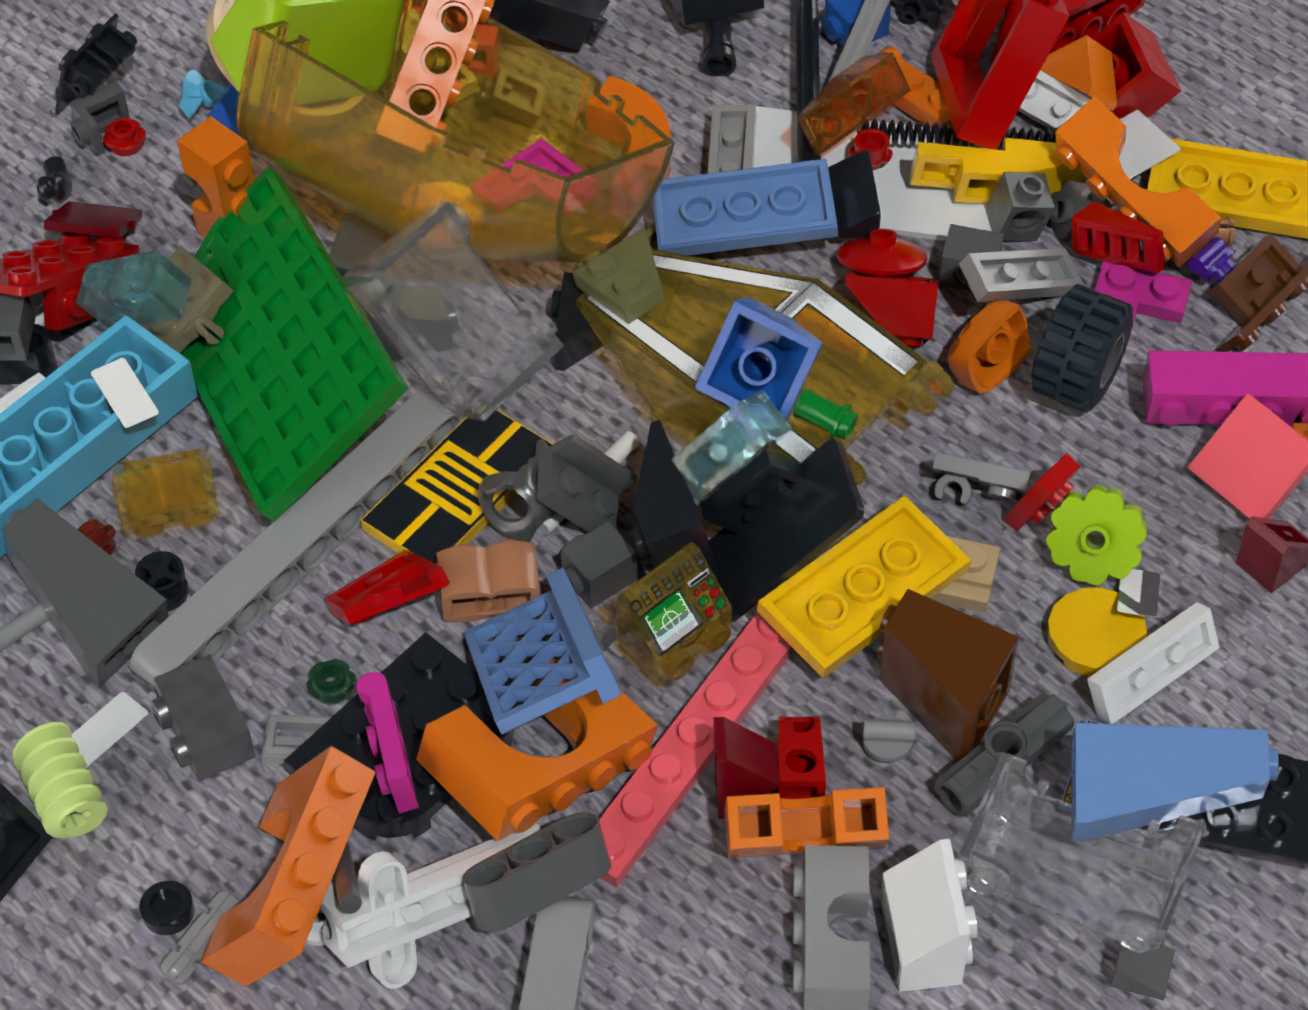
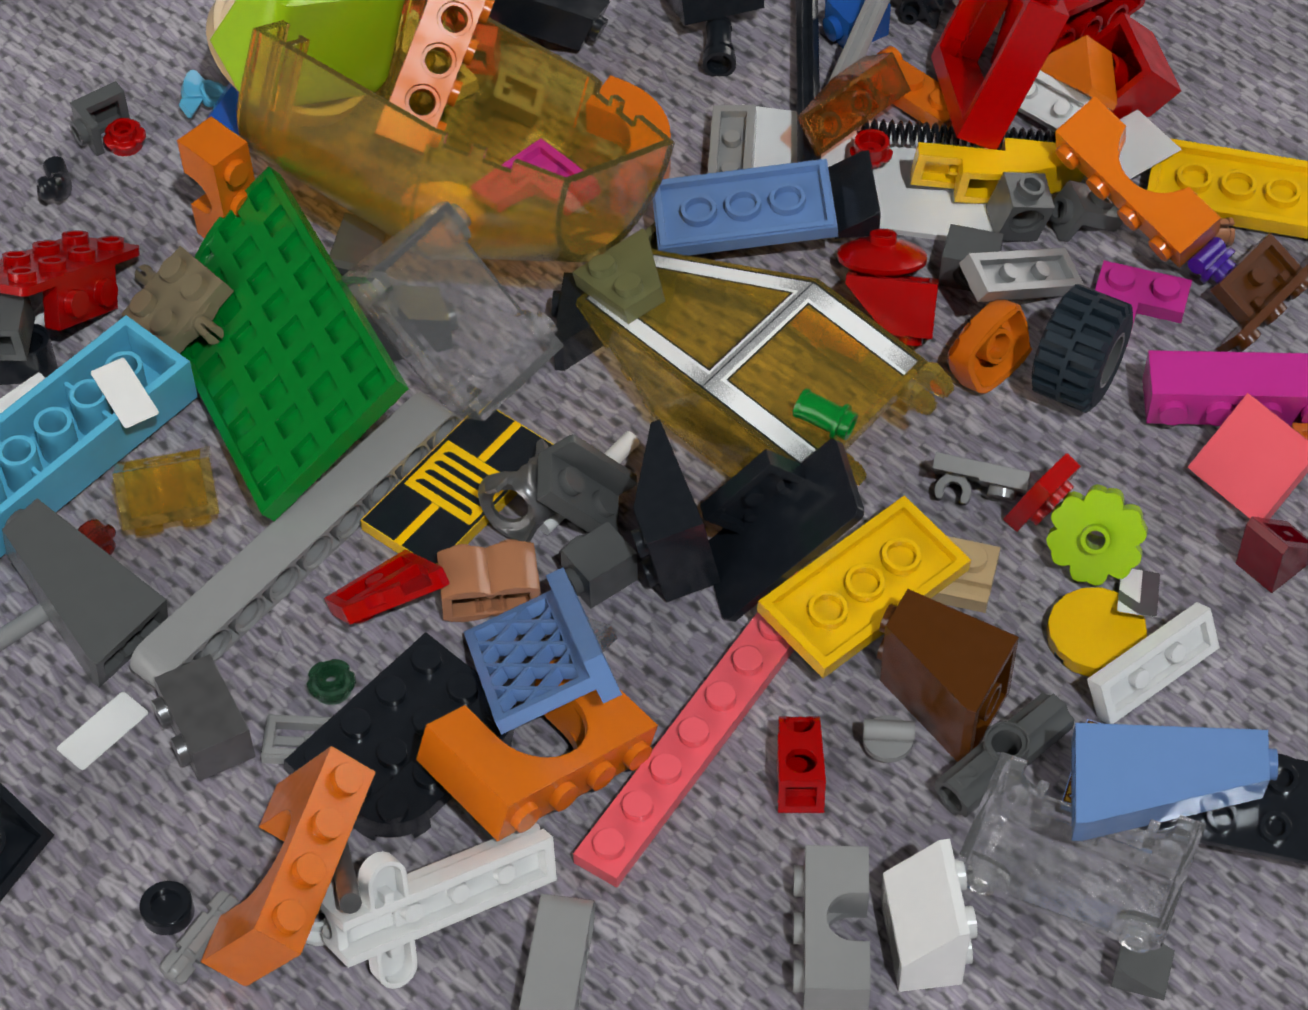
(59, 781): yellowish green piece -> none
(93, 62): black hinge -> none
(93, 219): dark red piece -> none
(136, 285): clear light blue brick -> none
(159, 569): black wheel -> none
(387, 740): dark pink plate -> none
(537, 871): dark grey beam -> none
(673, 617): clear yellow slope -> none
(731, 443): clear light blue brick -> none
(742, 762): dark red slope -> none
(759, 353): blue slope -> none
(784, 826): orange arch -> none
(1092, 240): red slope -> none

